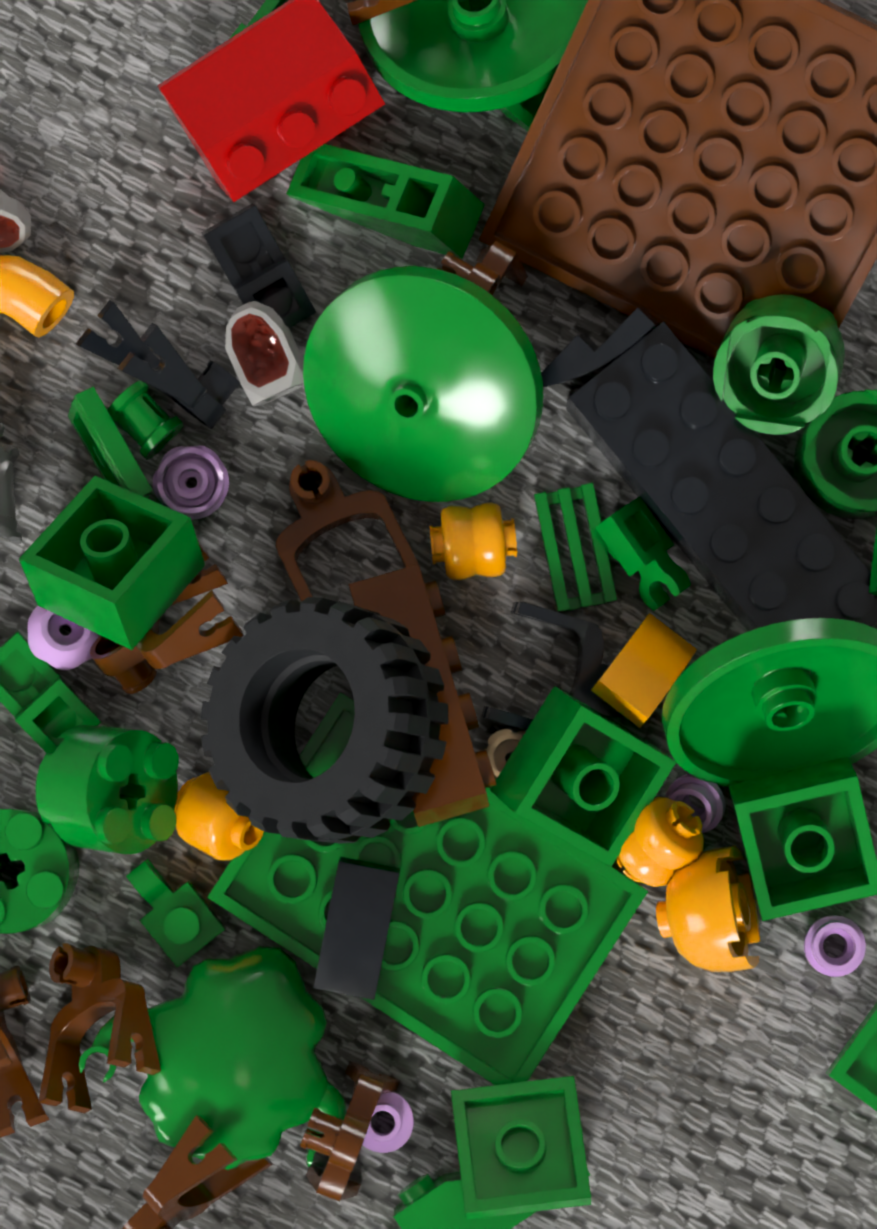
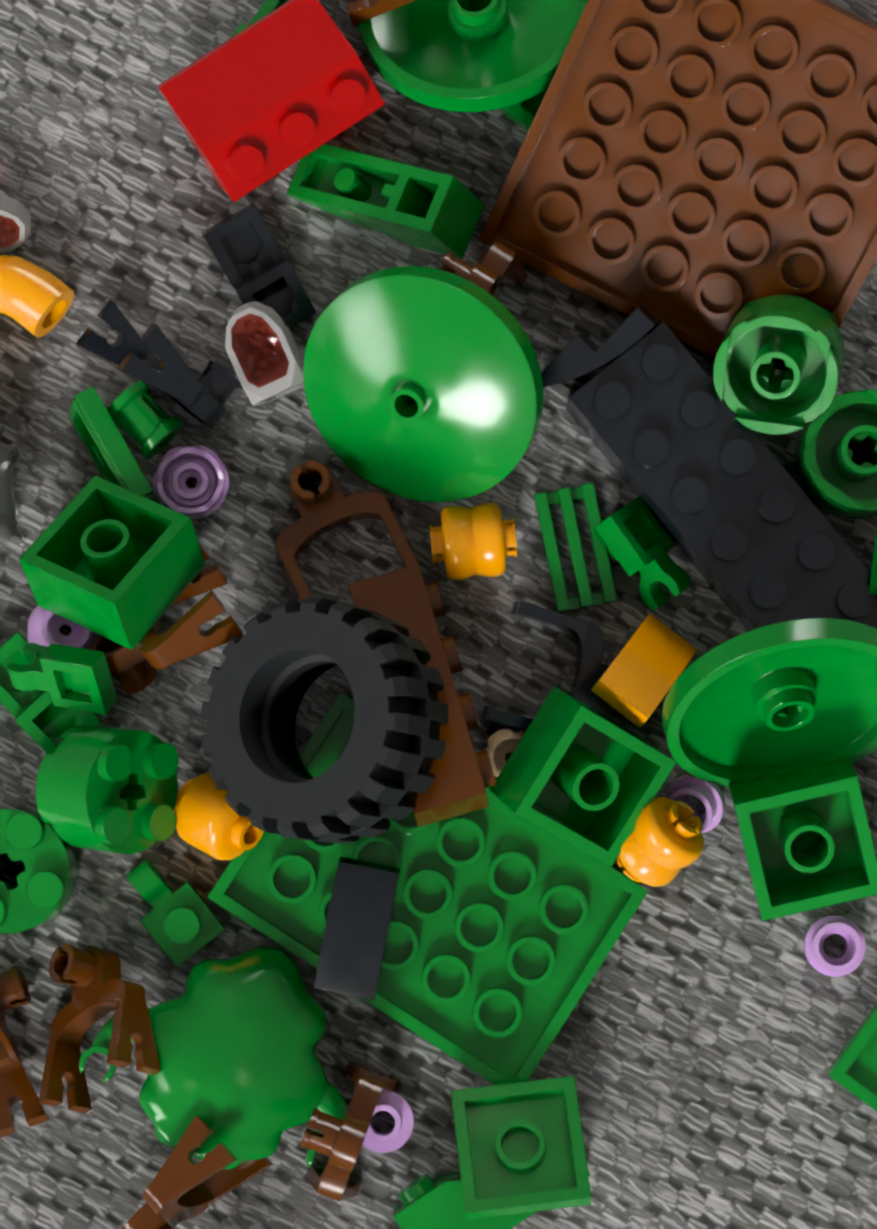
(71, 674): none -> green plate
(711, 913): light orange cylinder -> none

